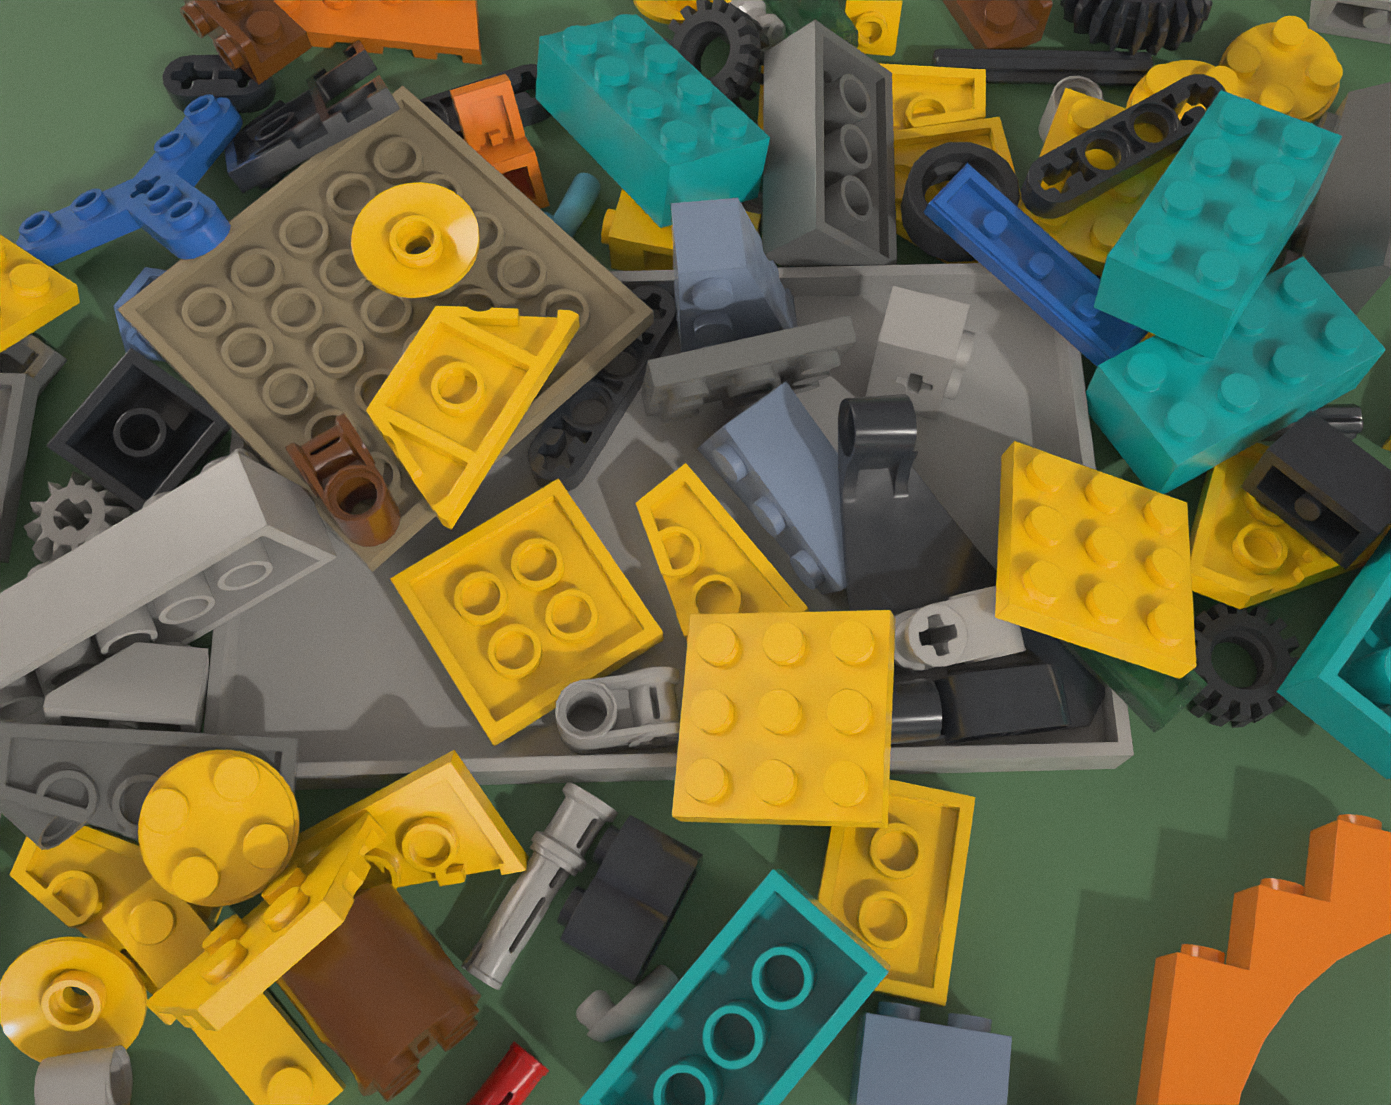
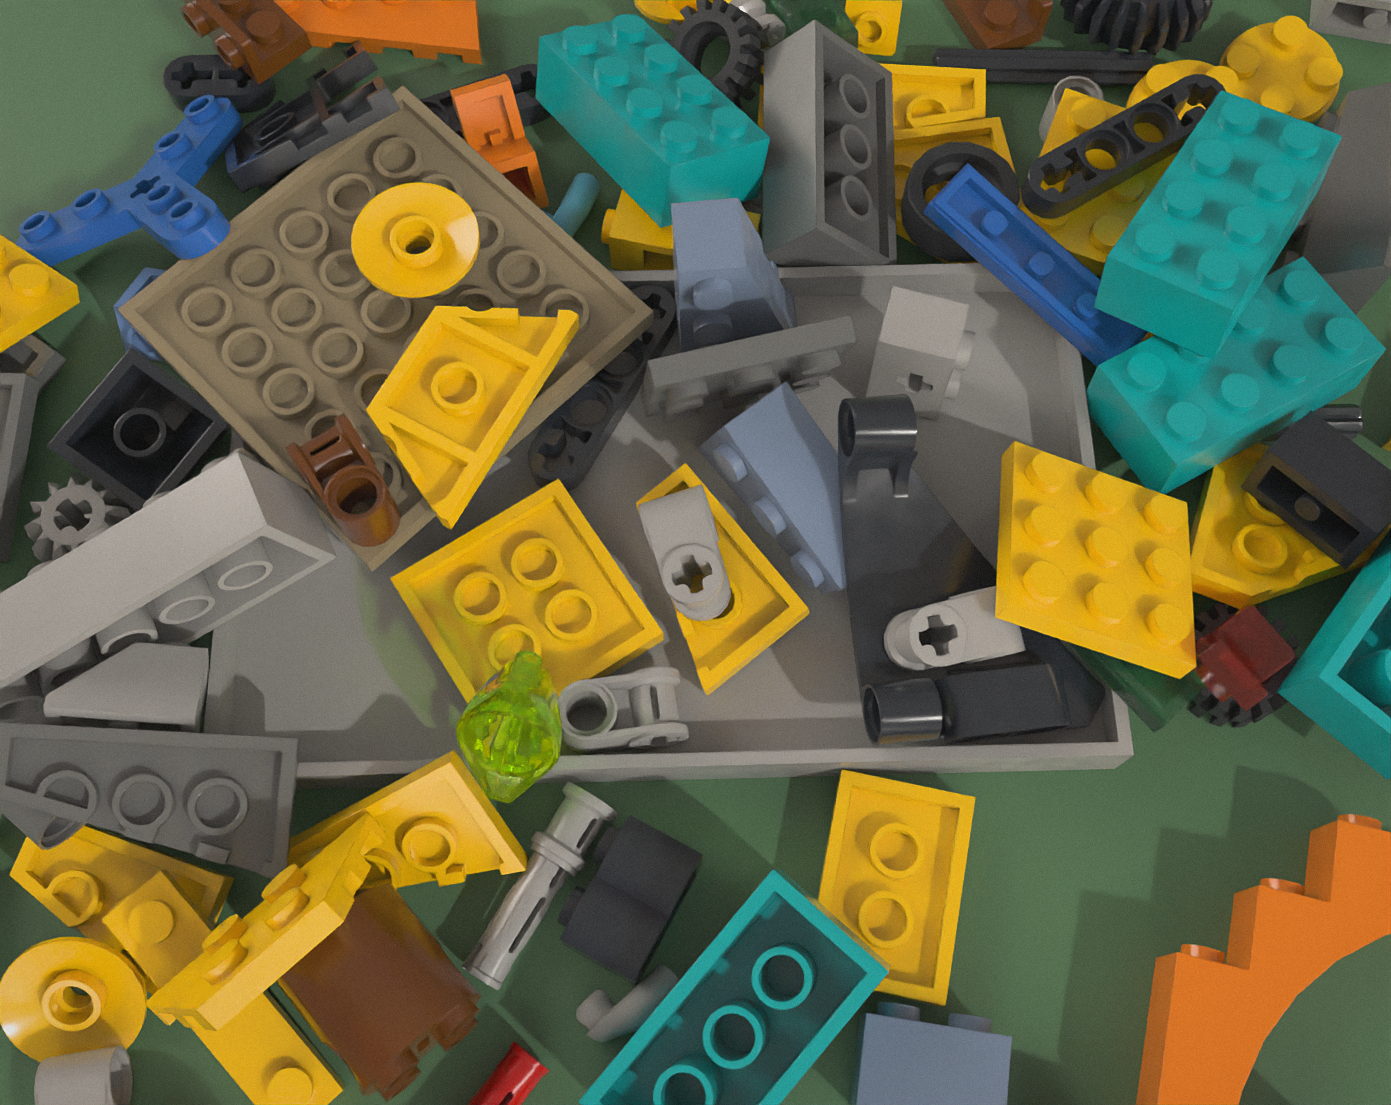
(218, 827): yellow piece -> none
(512, 728): none -> clear neon green hat
(686, 545): none -> light grey piece
(787, 719): yellow plate -> none
(1241, 657): none -> clear red bracket

